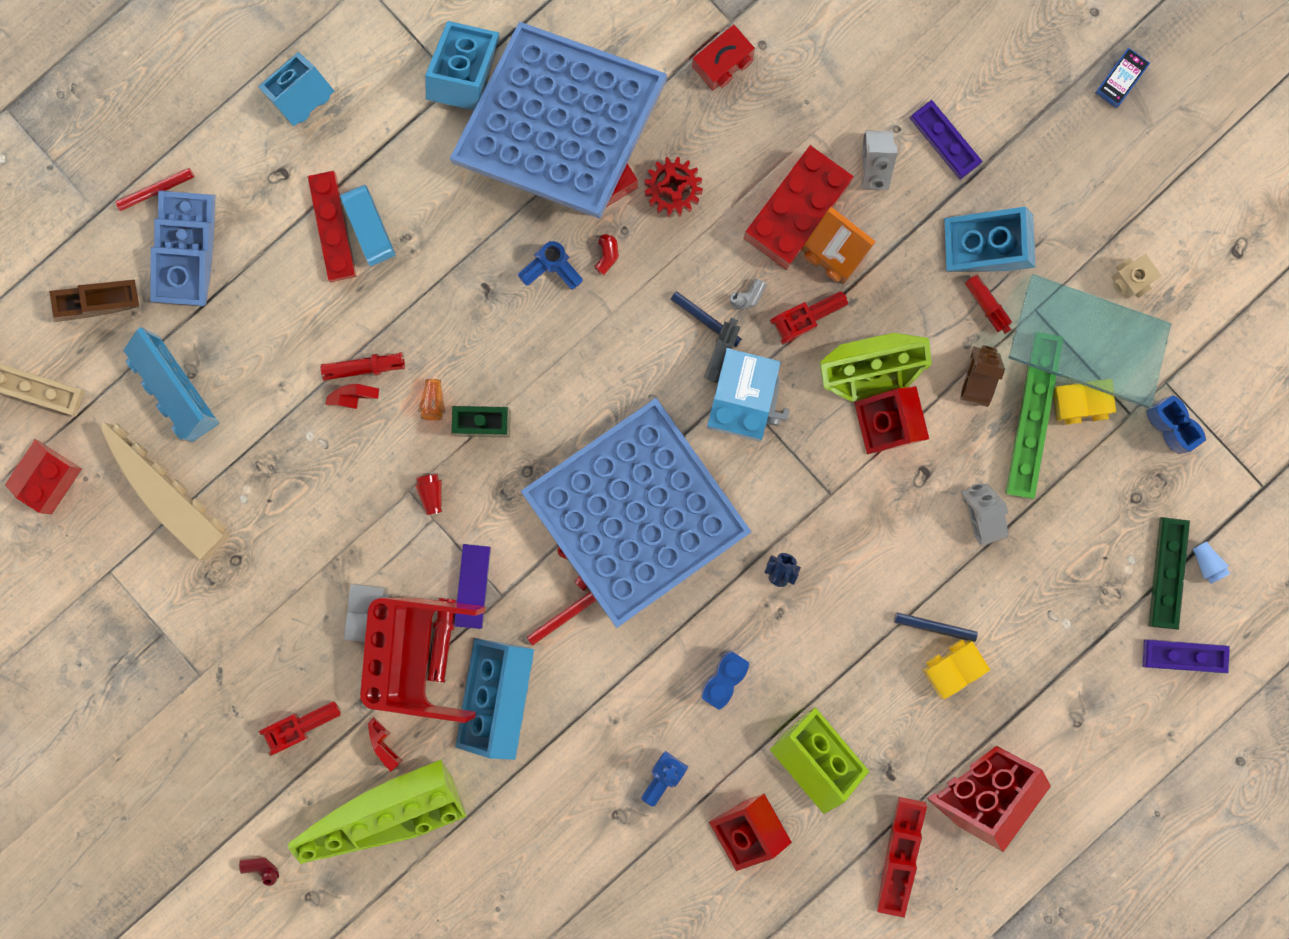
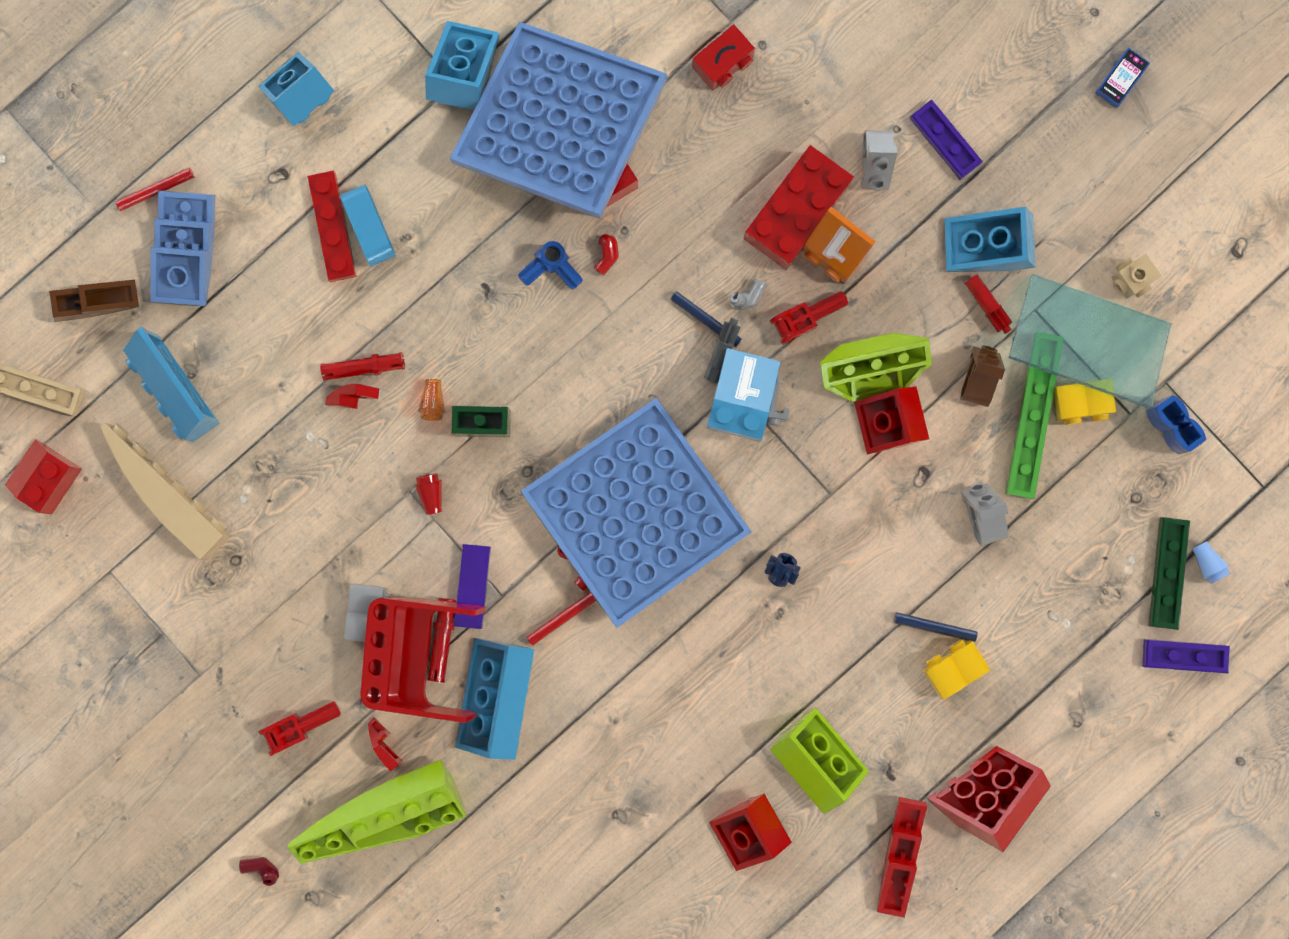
(667, 772): blue axle -> none
(683, 183): red gear -> none
(720, 686): blue brick -> none

